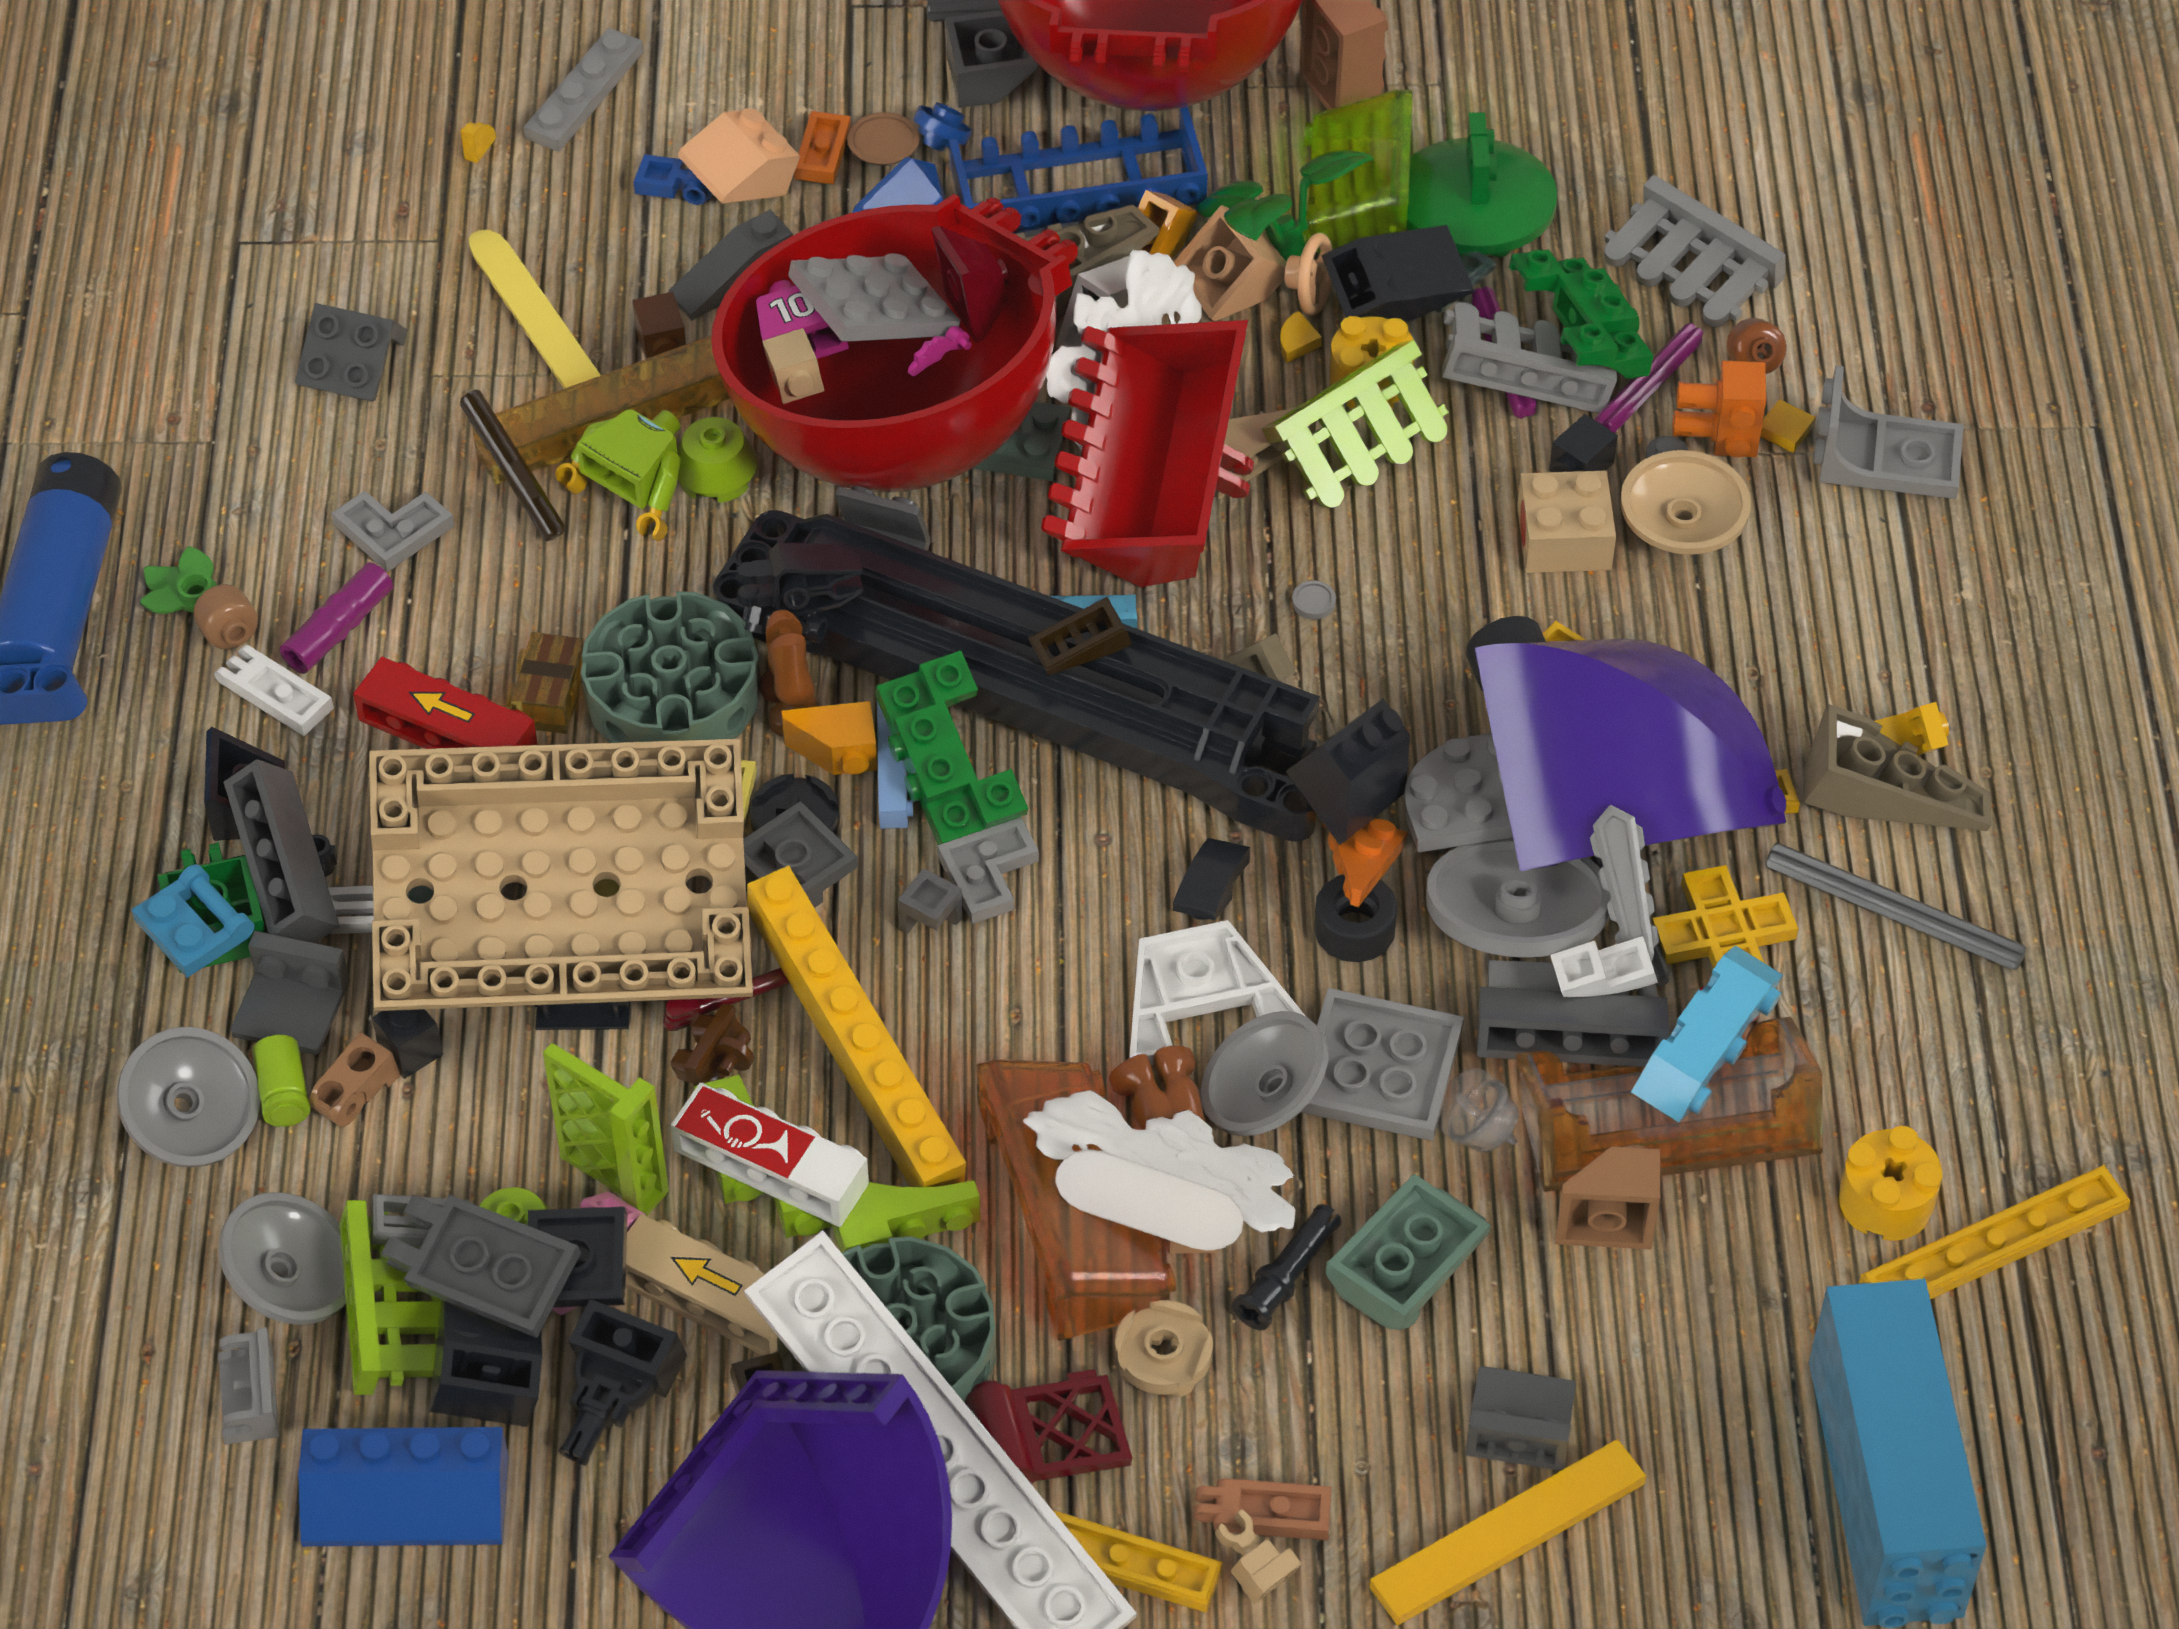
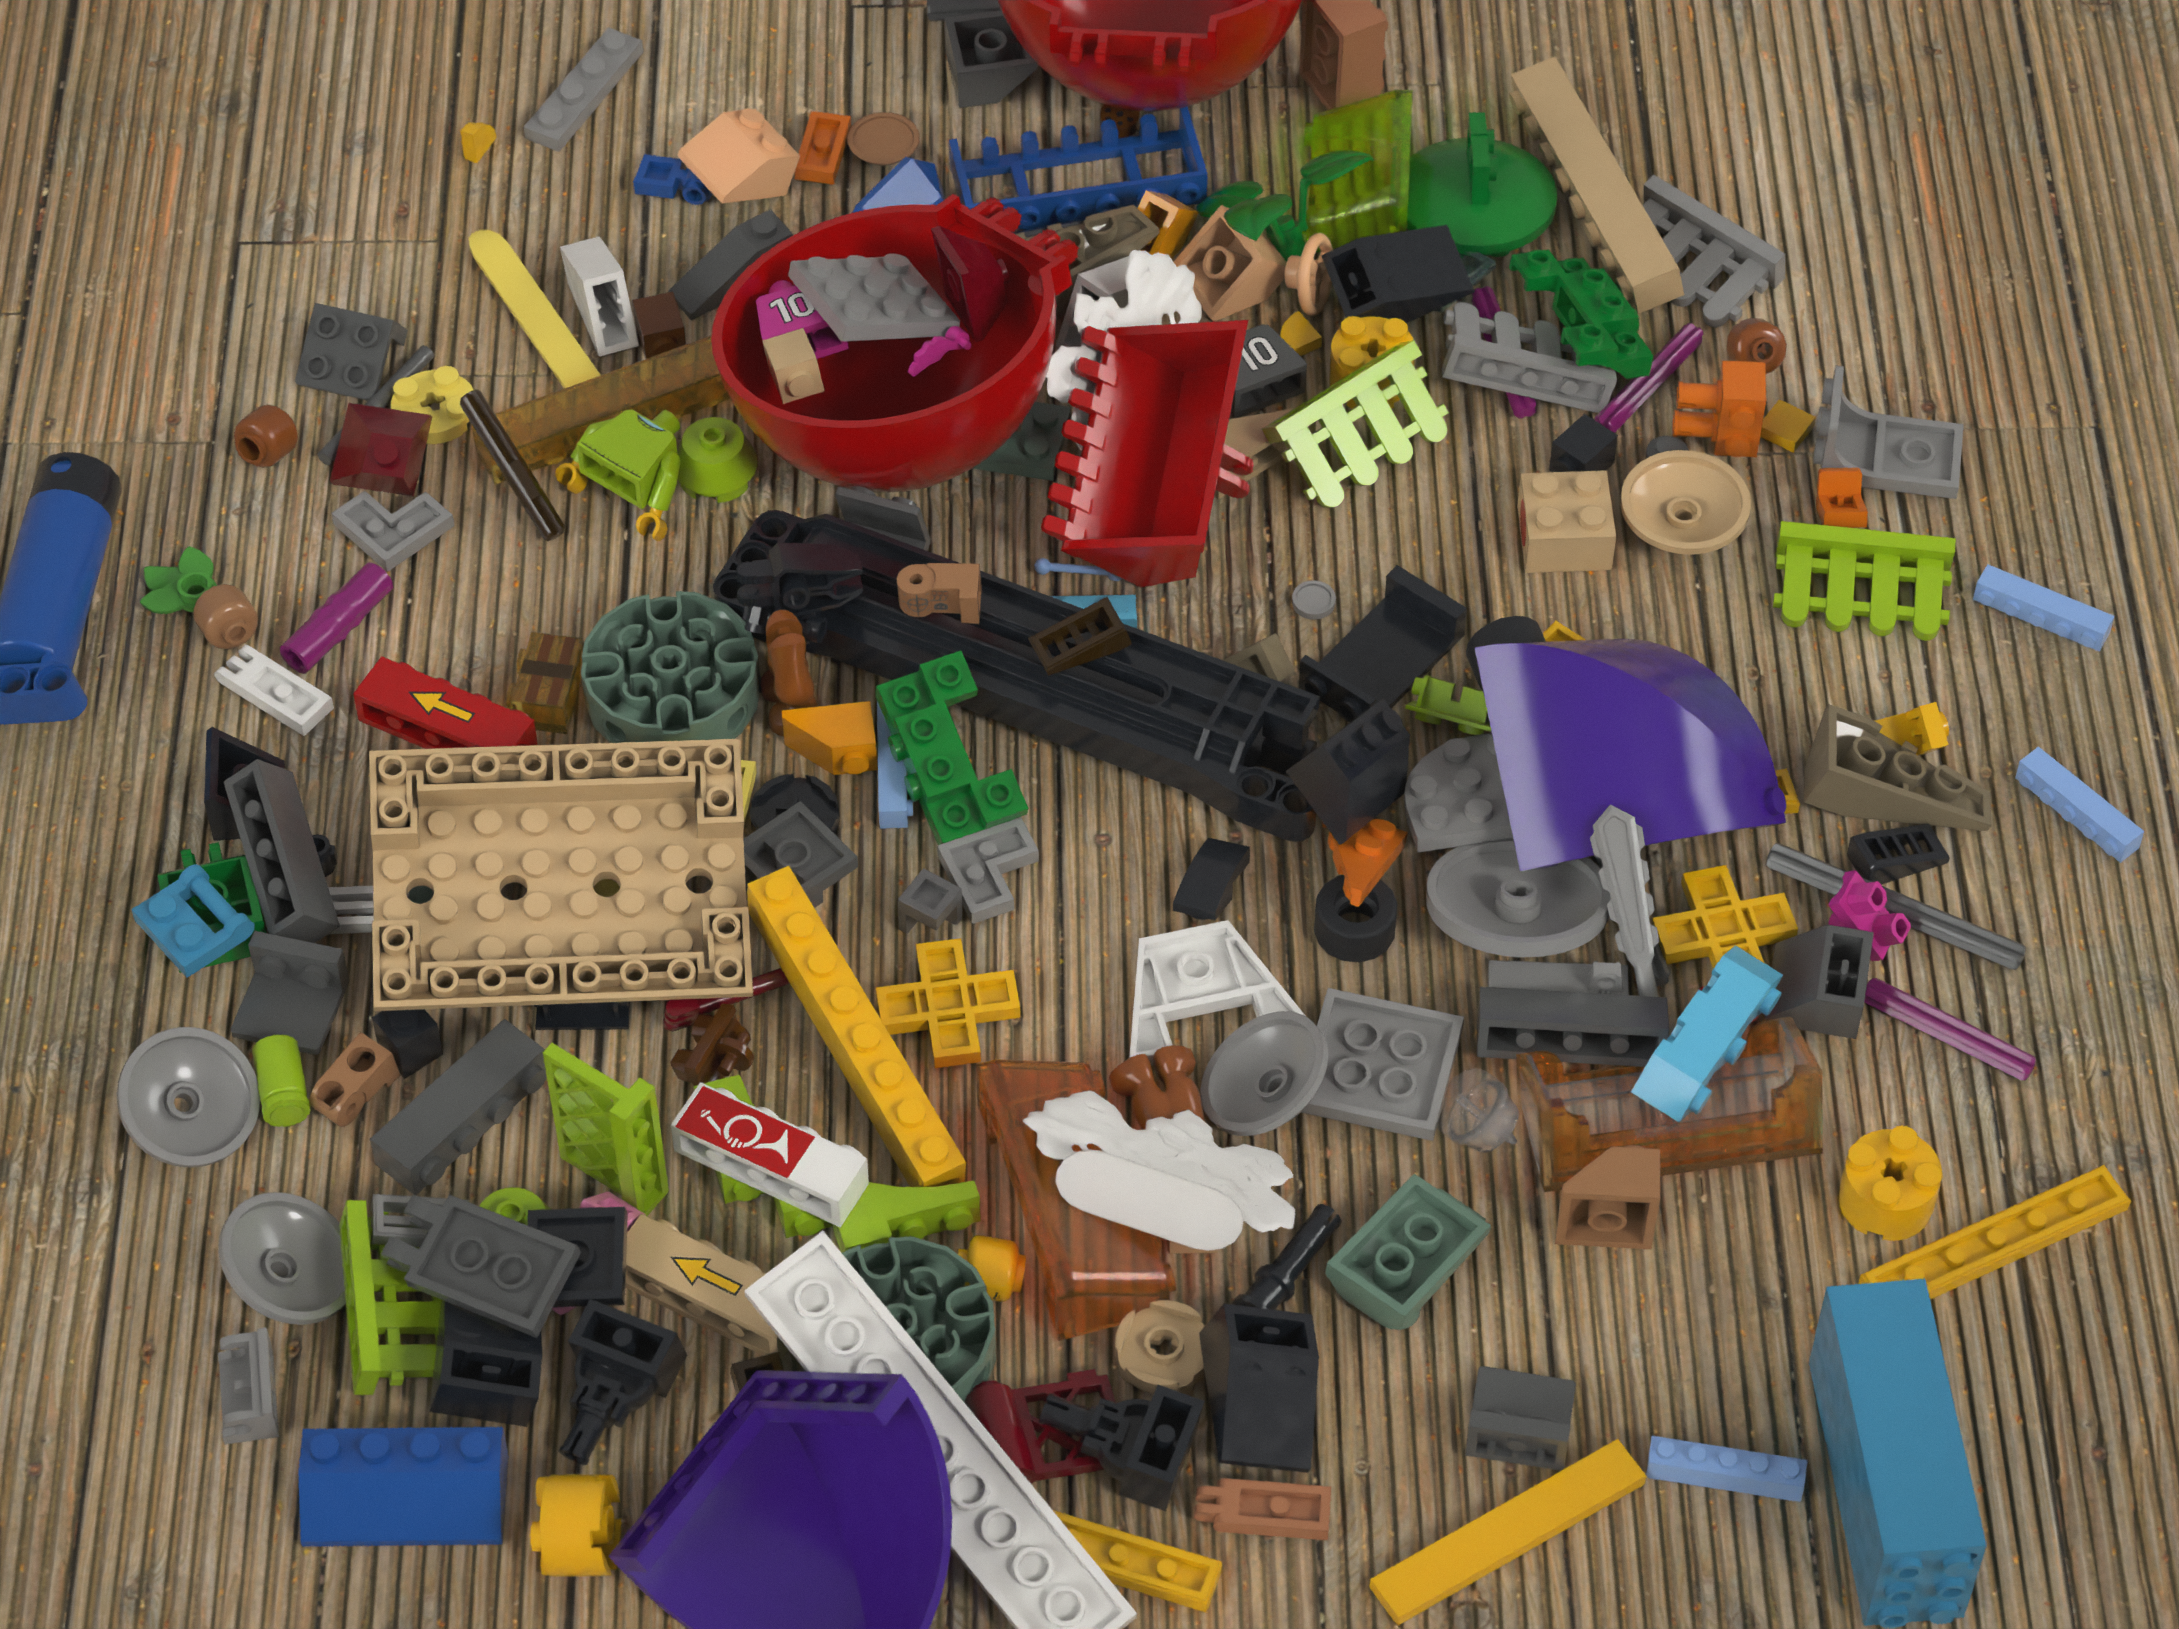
(265, 436): none -> dark orange head
(381, 449): none -> dark red slope
(382, 396): none -> dark grey bar
(431, 387): none -> light yellow plate
(459, 1107): none -> dark grey brick
(576, 1524): none -> yellow brick
(600, 295): none -> white slope
(941, 125): blue plate -> none
(941, 590): none -> medium nougat leg
(948, 1002): none -> yellow plate
(997, 1264): none -> yellow head
(1043, 566): none -> light blue hinge
(1126, 120): none -> reddish brown tile
(1134, 1439): none -> black brick
(1261, 1386): none -> black slope
(1262, 1565): tan piece -> none
(1267, 372): none -> dark grey torso
(1387, 647): none -> black panel
(1437, 704): none -> lime hinge
(1595, 186): none -> tan brick
(1595, 972): white slope -> none
(1726, 1468): none -> light blue piece
(1823, 979): none -> dark grey slope
(1840, 498): none -> orange bracket
(1862, 908): none -> dark pink hips
(1863, 554): none -> lime fence
(1866, 845): none -> black slope
(1949, 1029): none -> magenta axle
(2043, 607): none -> light blue piece
(2079, 804): none -> light blue piece

